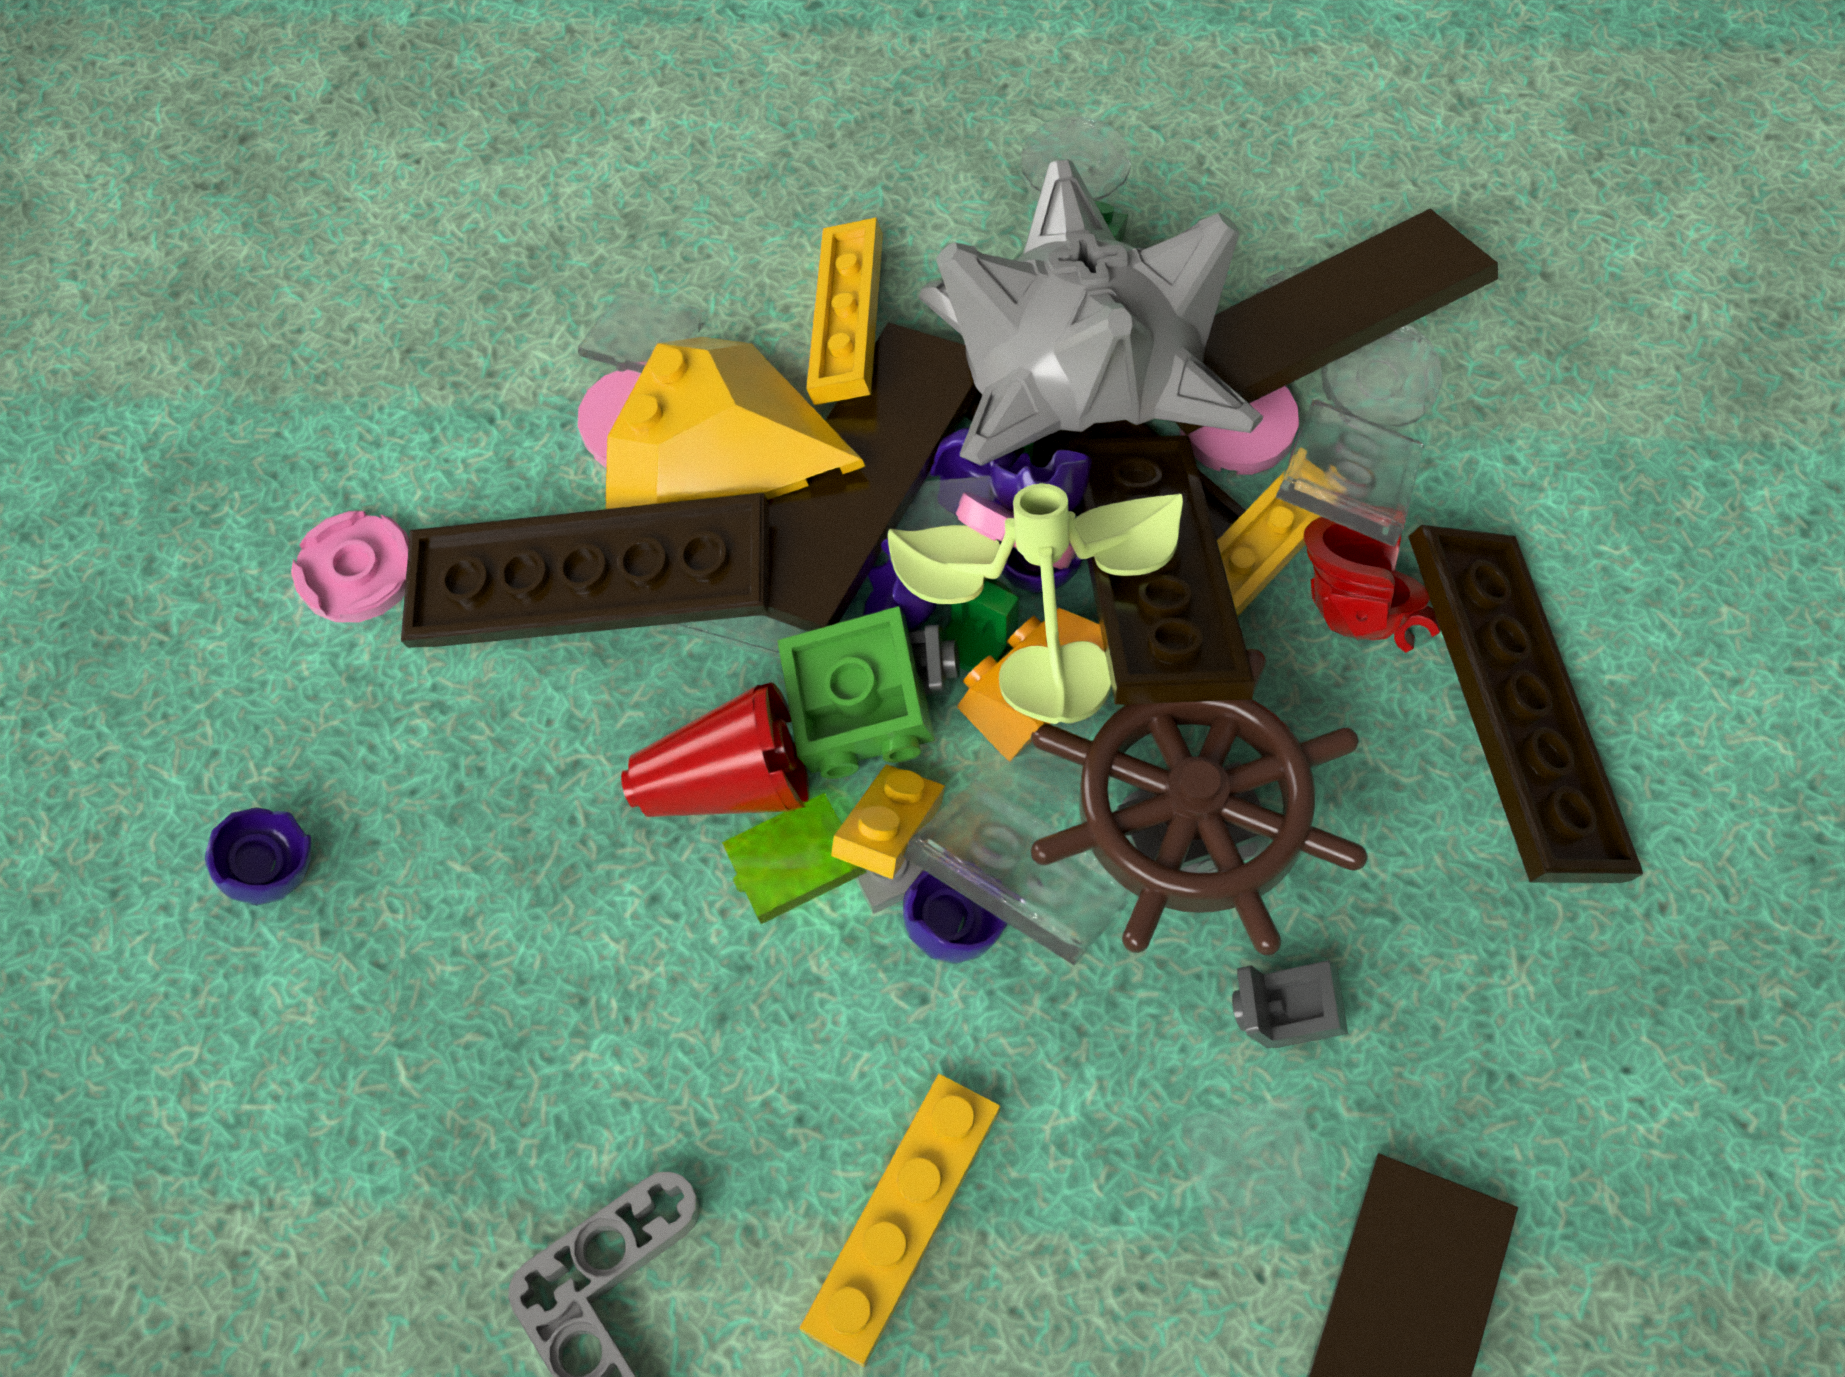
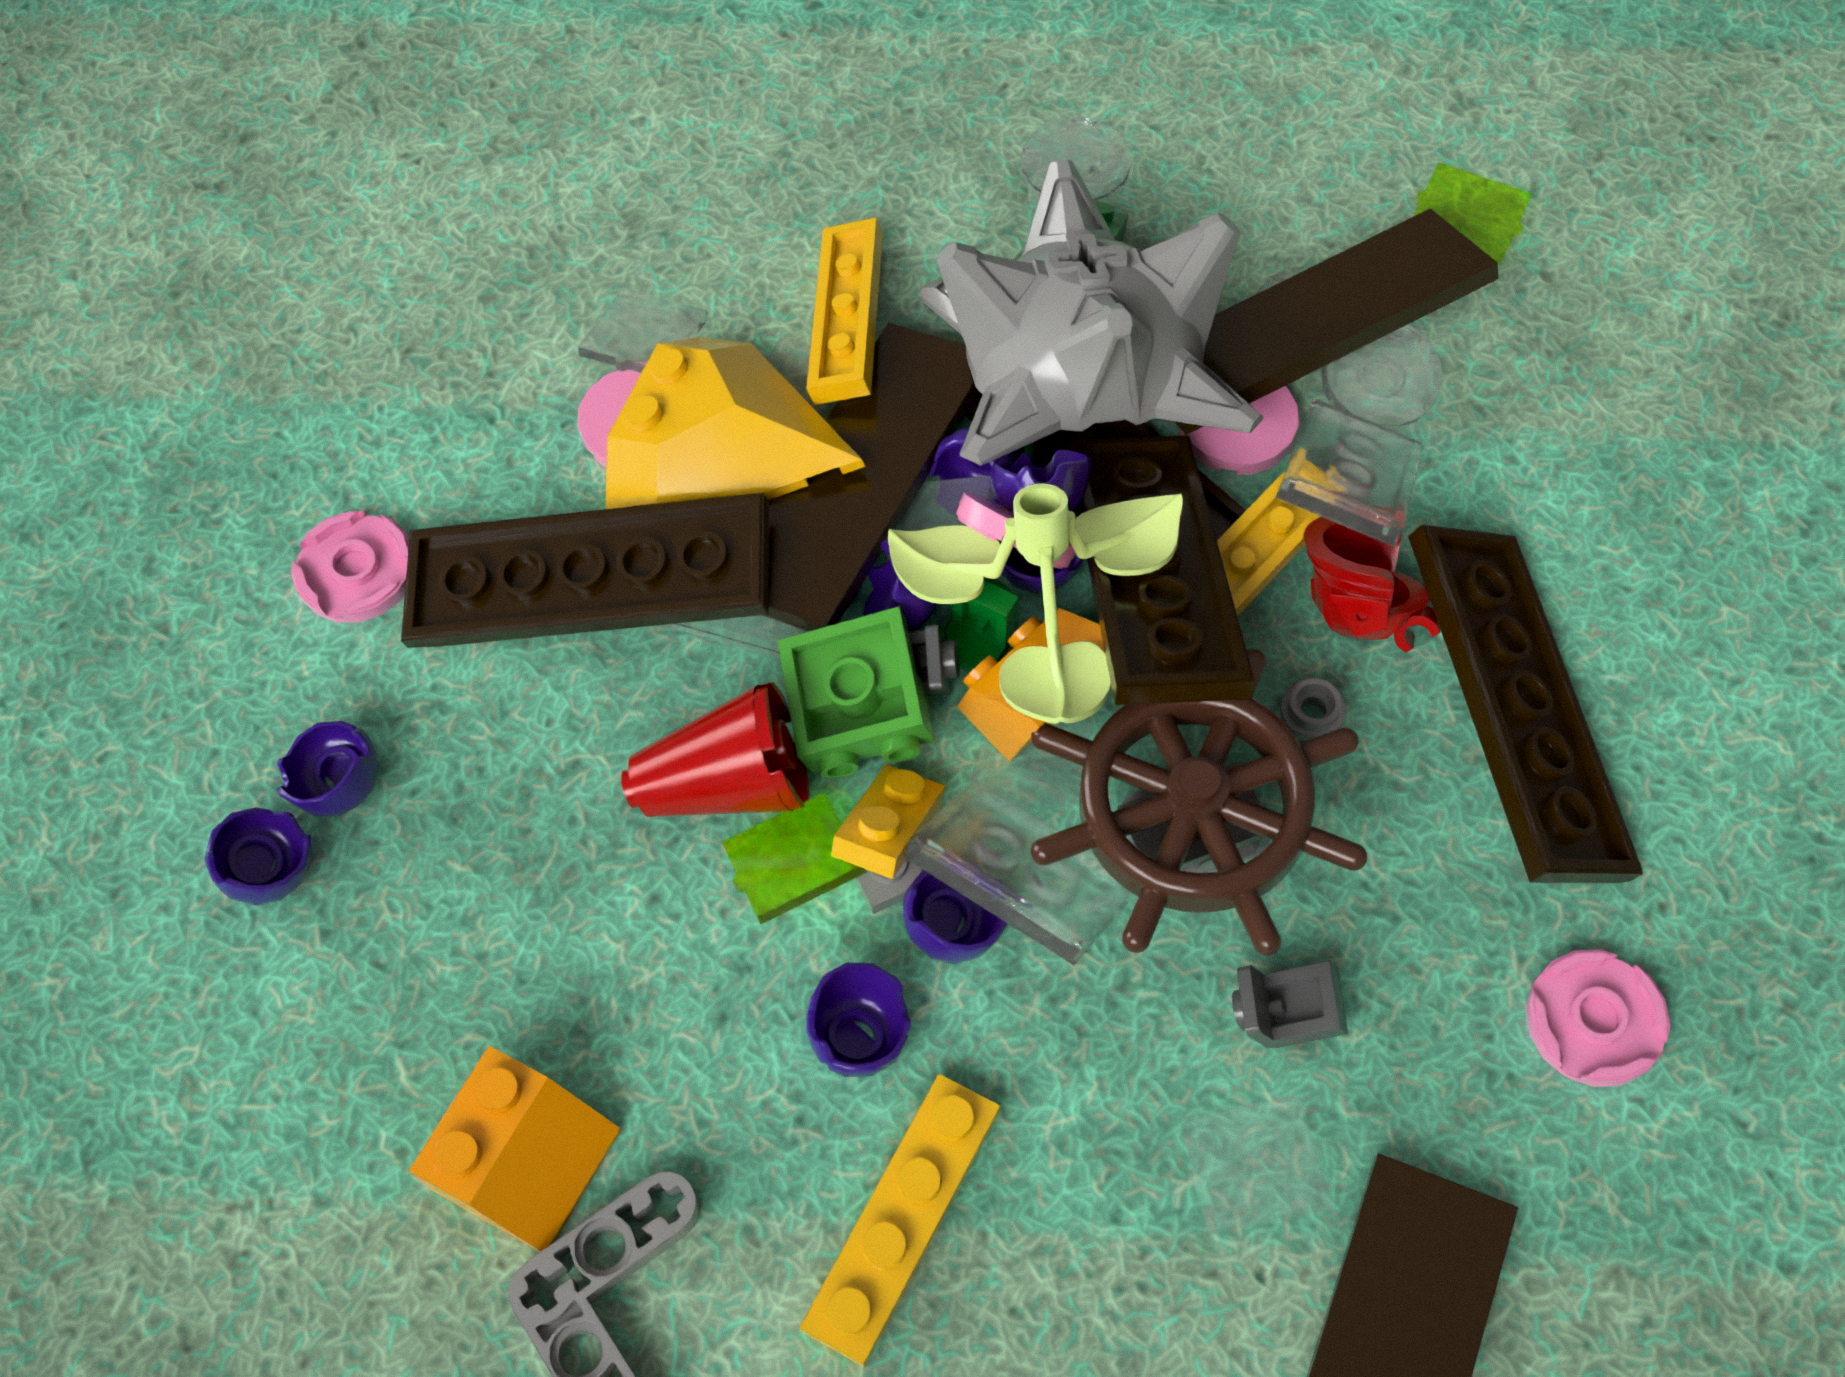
(332, 751): none -> dark purple hair
(515, 1150): none -> light orange slope
(857, 995): none -> dark purple hair
(1317, 693): none -> light grey plate
(1476, 207): none -> clear neon green piece
(1581, 1034): none -> bright pink tile

